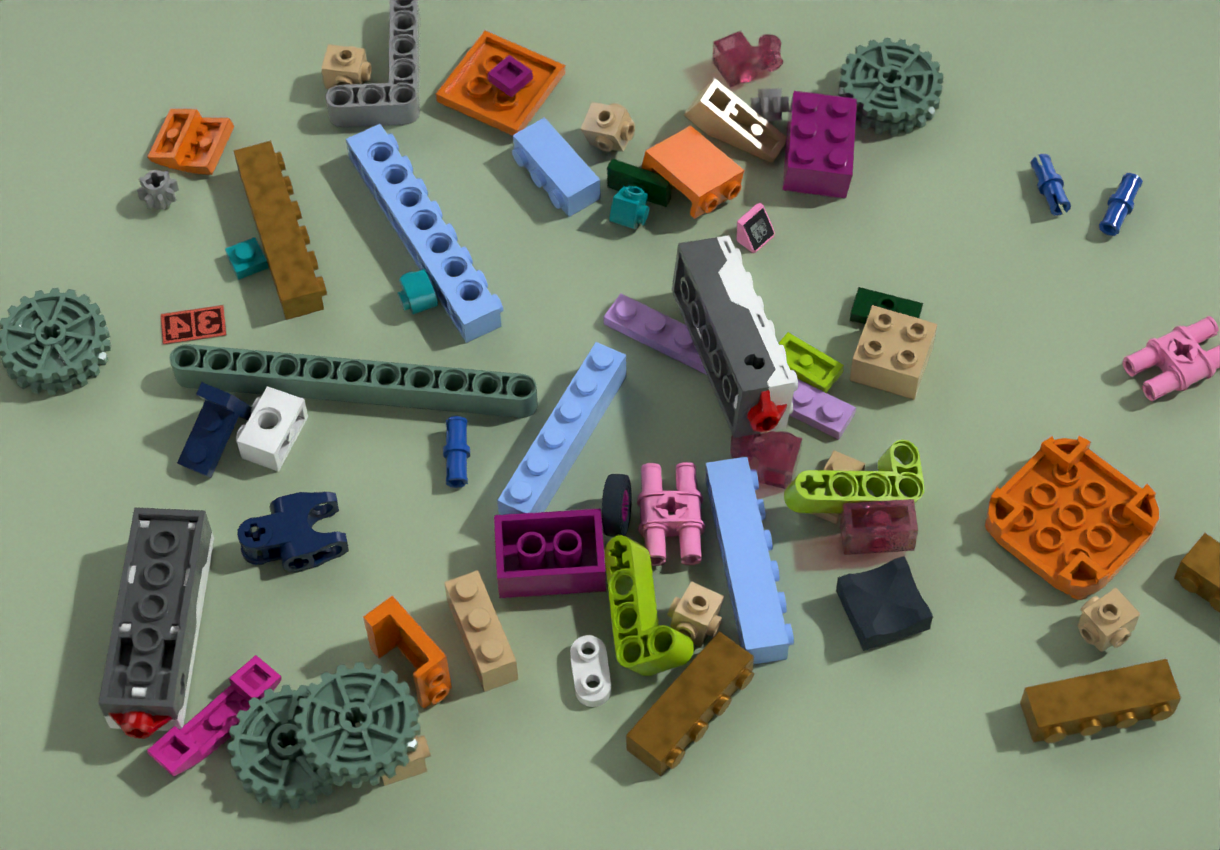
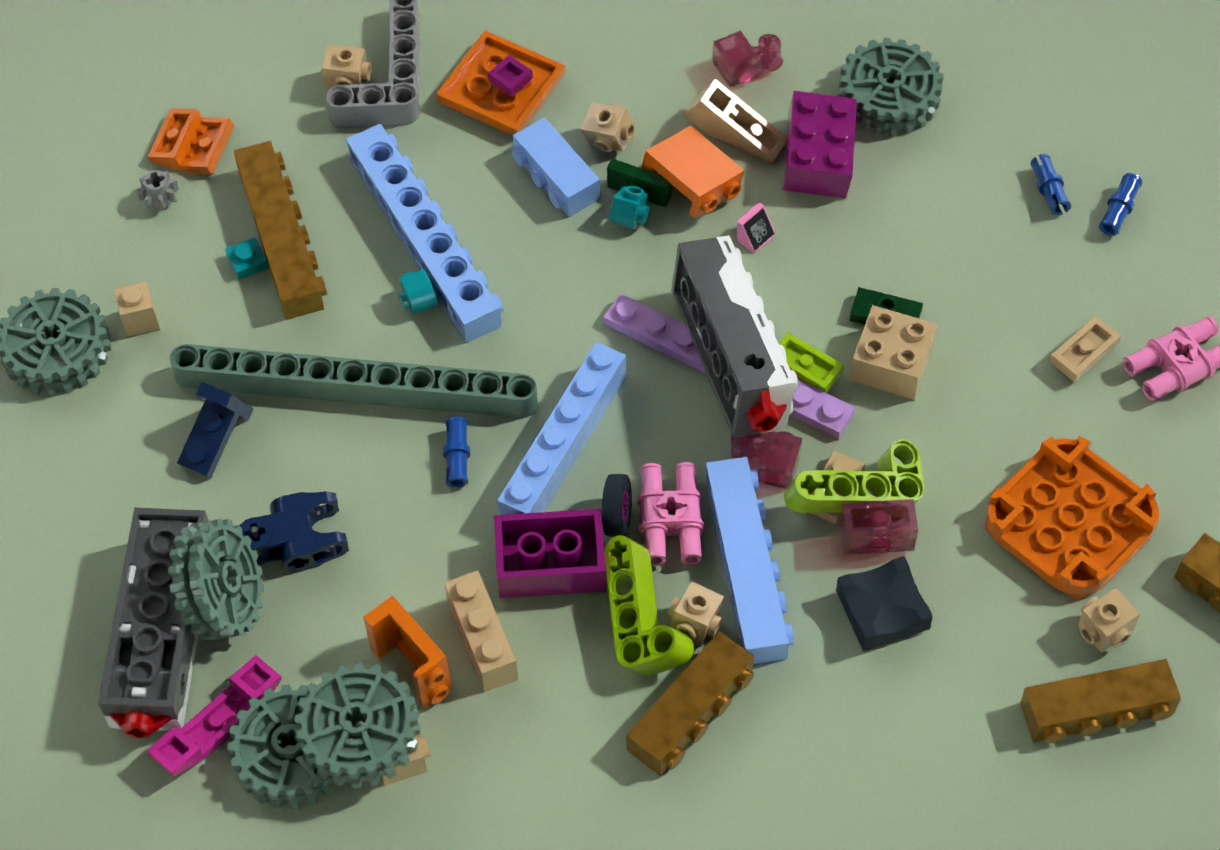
(136, 309): none -> tan brick
(193, 324): clear red sticker -> none
(216, 579): none -> sand green piece
(272, 445): white brick -> none
(590, 668): white plate -> none
(770, 104): light grey gear -> none
(1085, 348): none -> tan plate

